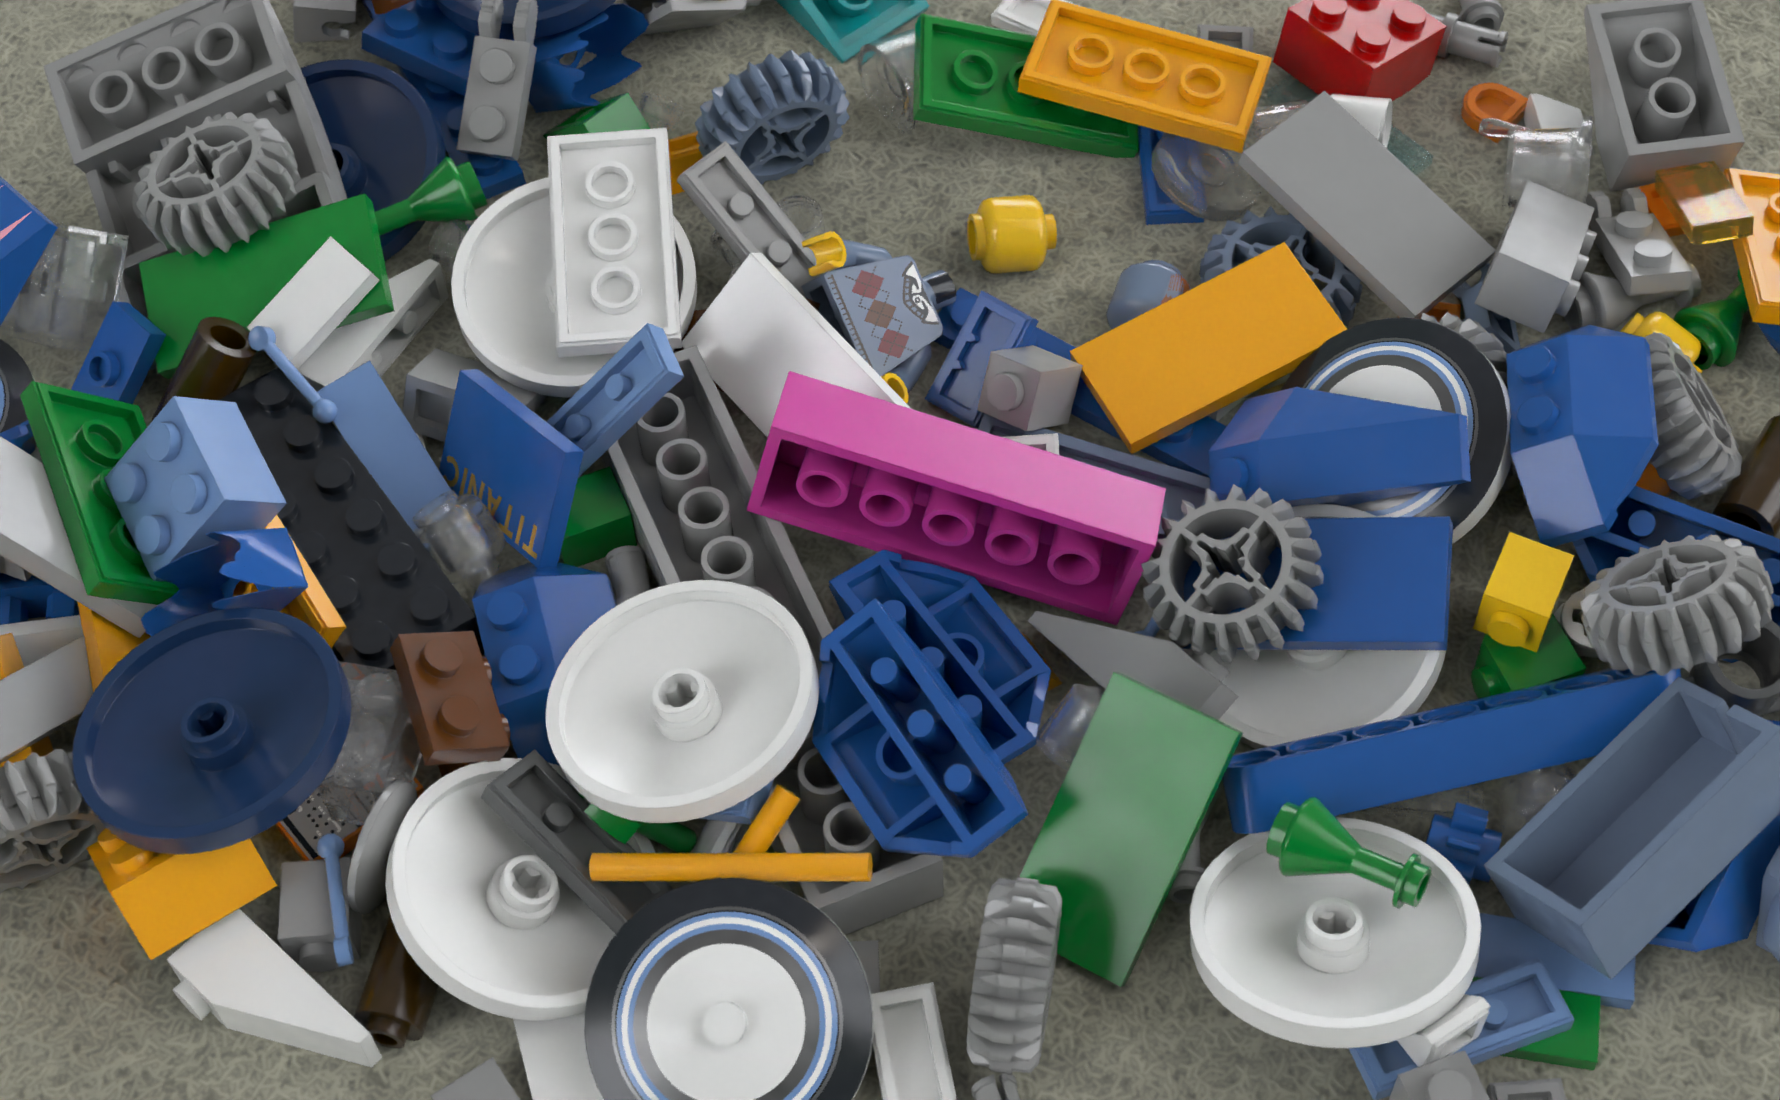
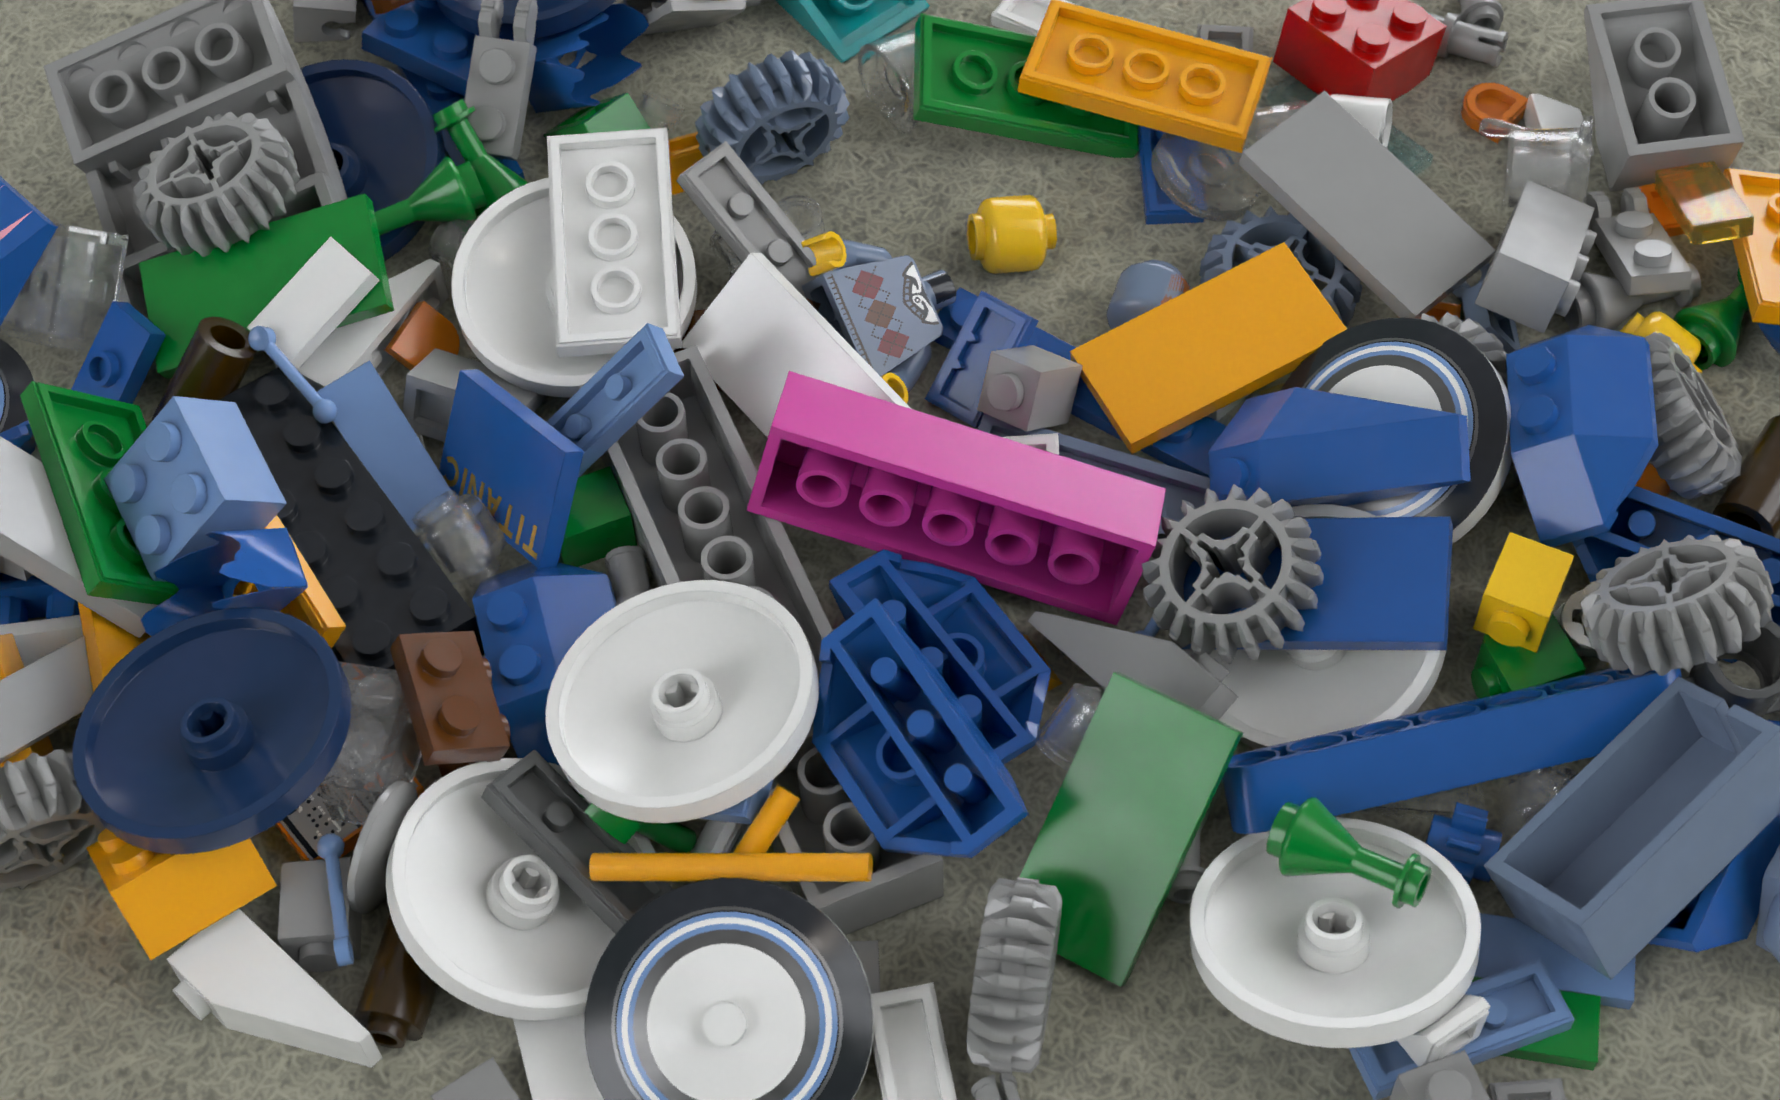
(421, 334): none -> orange tile
(492, 175): none -> green piece

